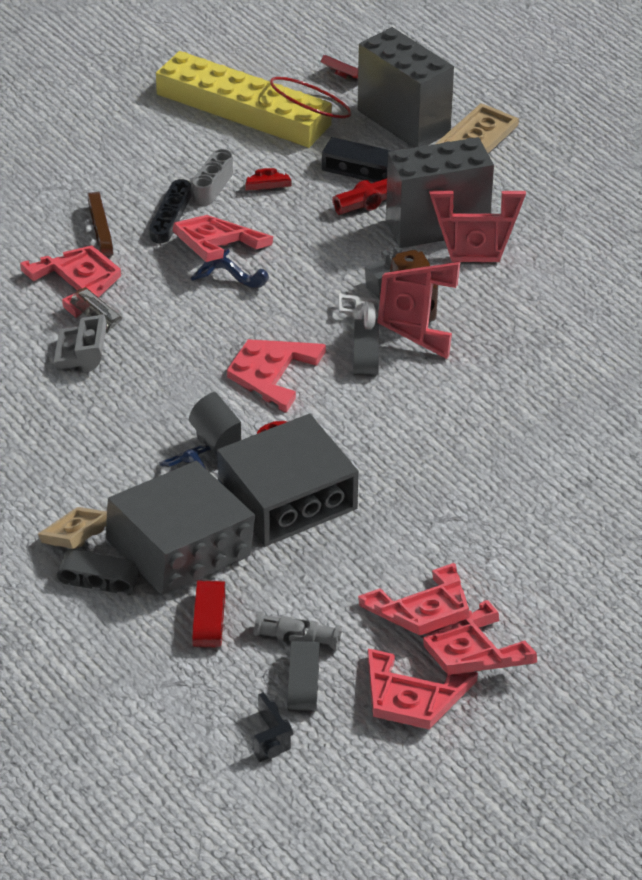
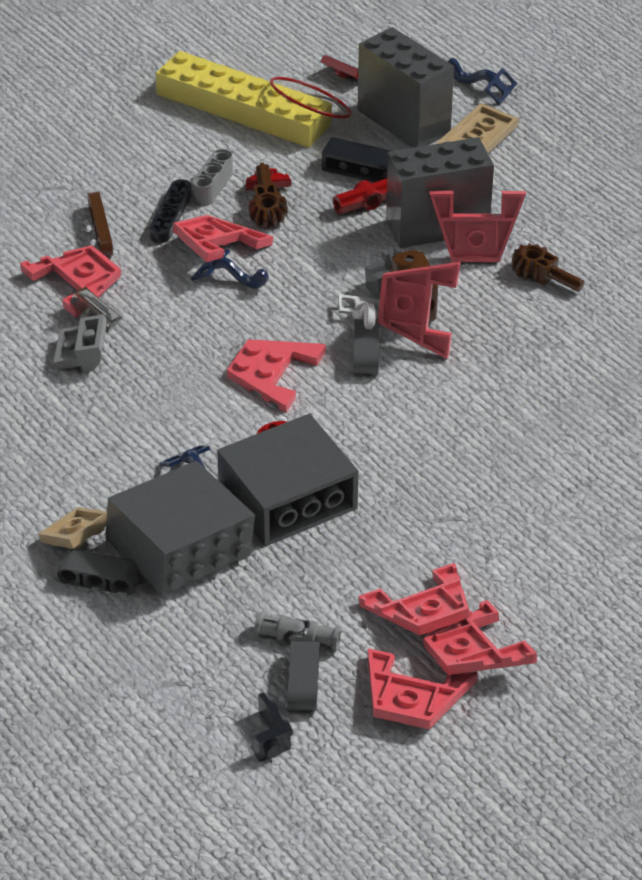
(209, 614): red beam -> none
(215, 423): dark grey brick -> none
(267, 204): none -> reddish brown gear
(491, 77): none -> dark blue piece
(542, 266): none -> reddish brown gear

